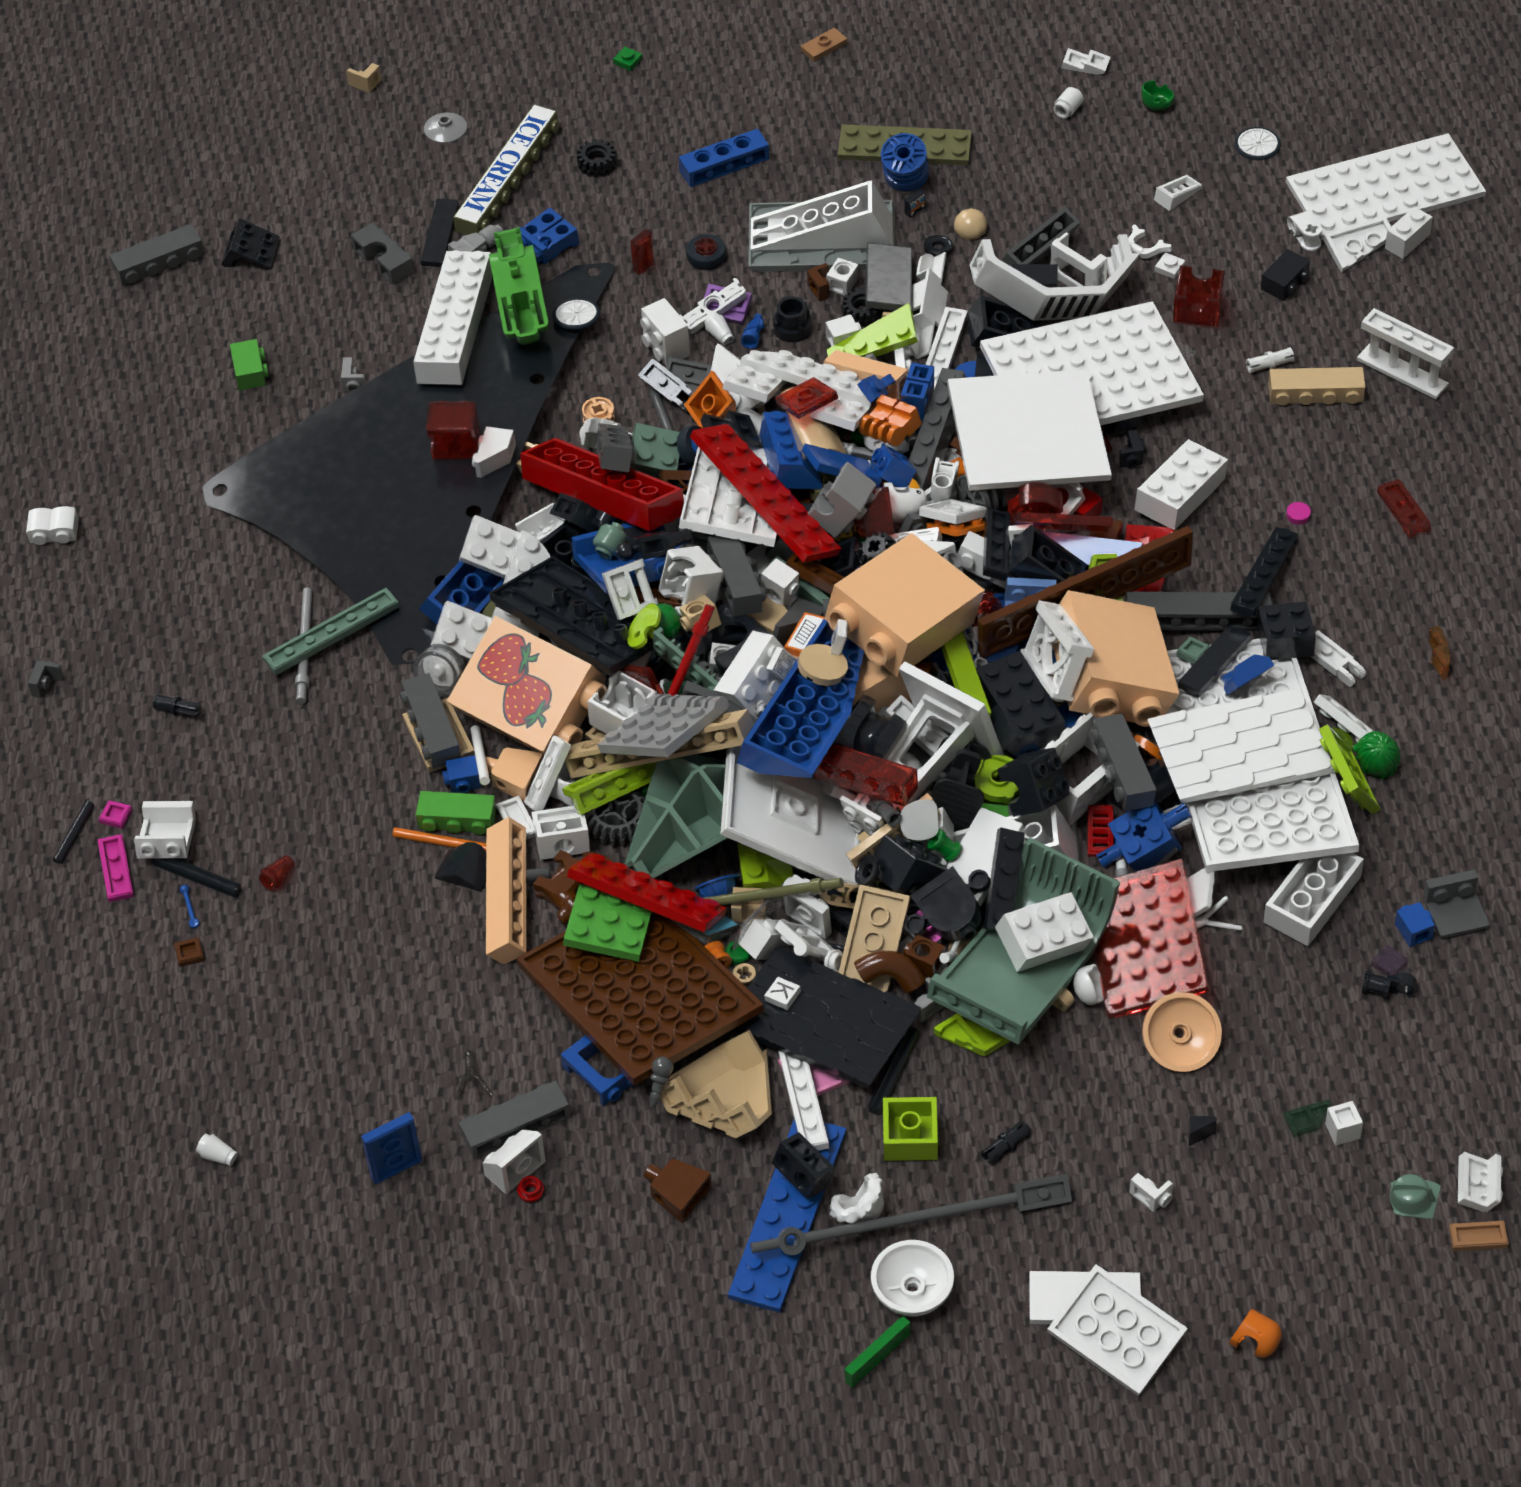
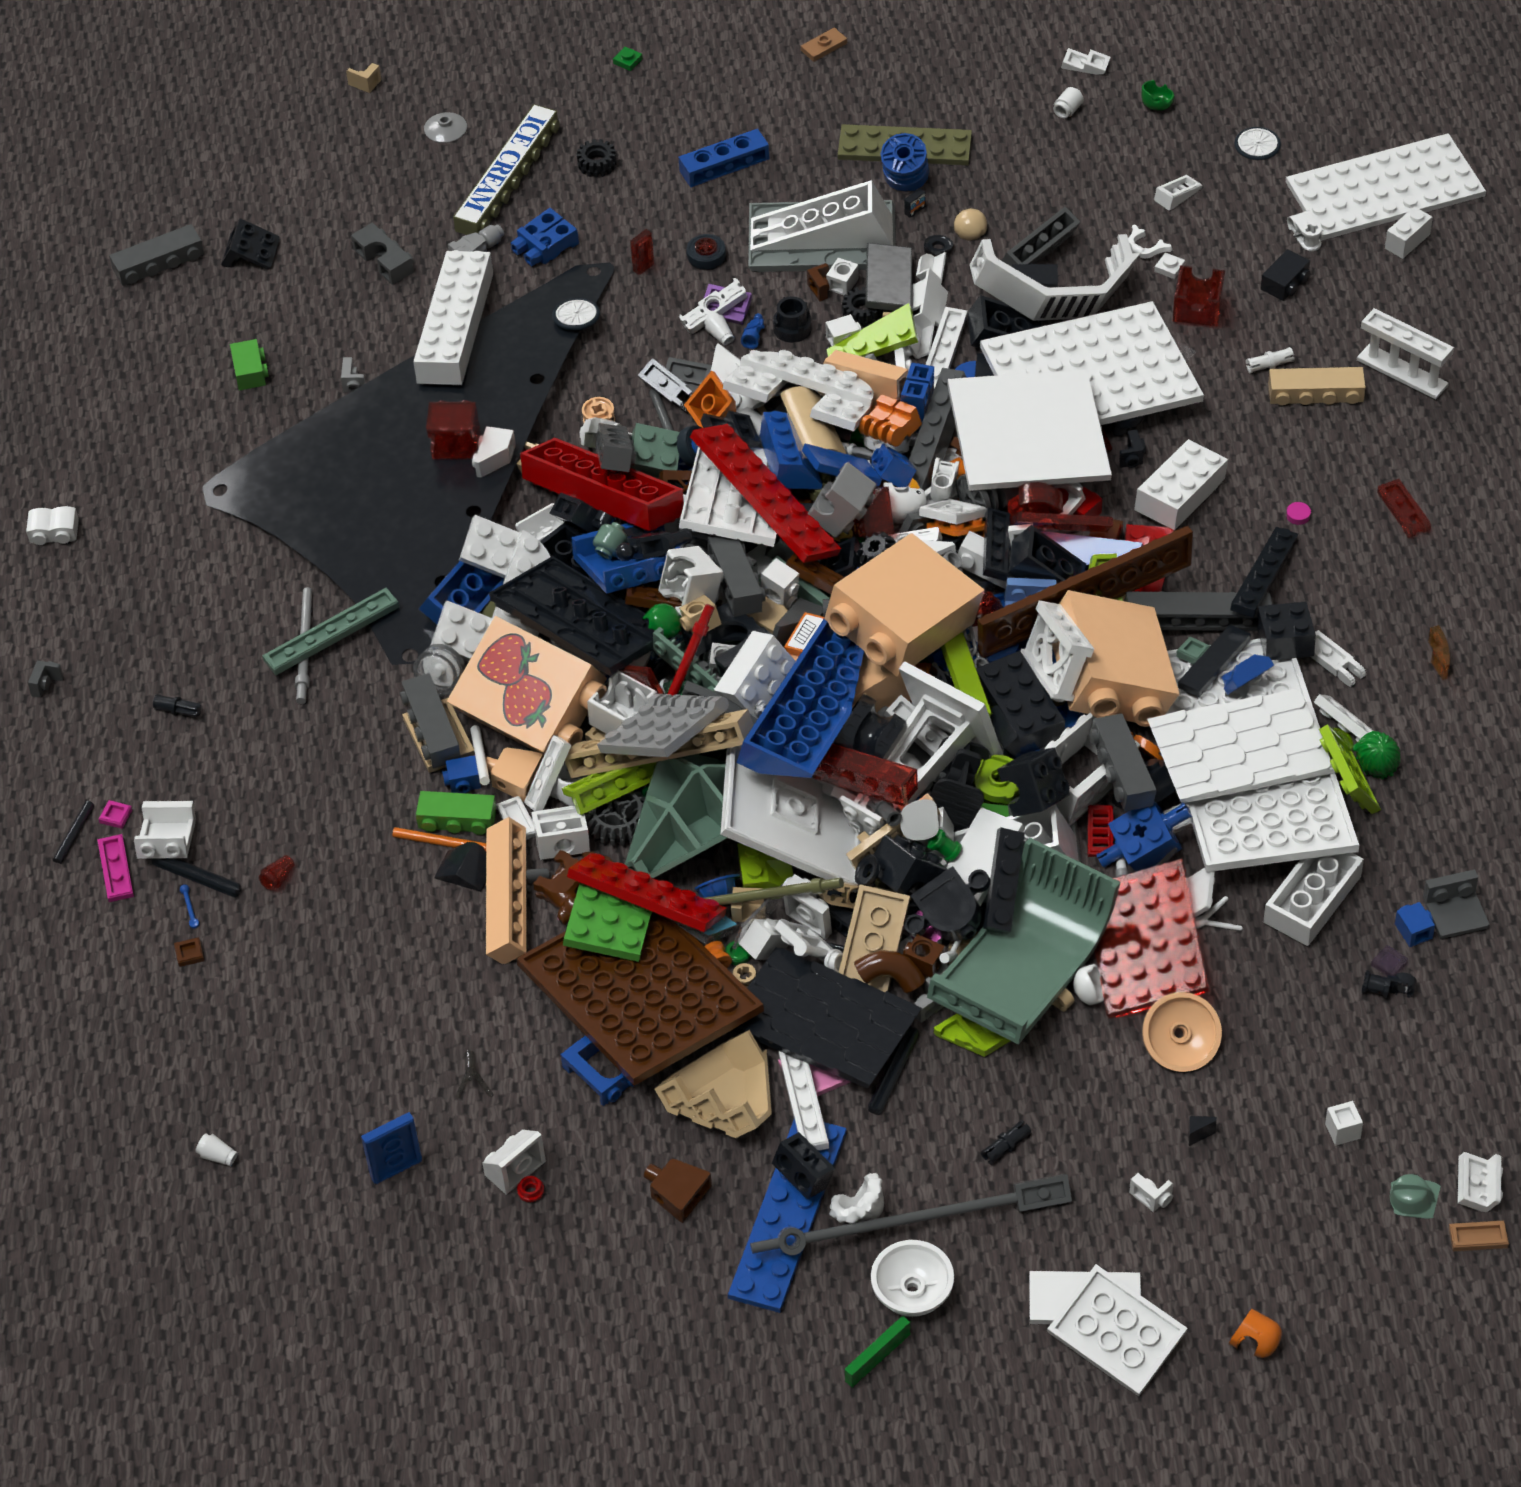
(439, 232): black tile -> none
(518, 288): bright green piece -> none
(524, 1112): dark grey brick -> none
(622, 590): white plate -> none
(643, 625): lime piece -> none
(661, 1068): dark grey bar -> none
(664, 331): white brick -> none
(781, 663): white tile -> none
(782, 993): white tile -> none
(806, 397): clear red tile -> none
(821, 665): tan tile -> none
(839, 637): white tile -> none
(874, 387): blue plate -> none
(910, 1128): lime brick -> none
(1044, 932): white brick -> none
(1094, 270): white panel -> none
(1306, 1118): clear green tile -> none
(1356, 241): white wing -> none

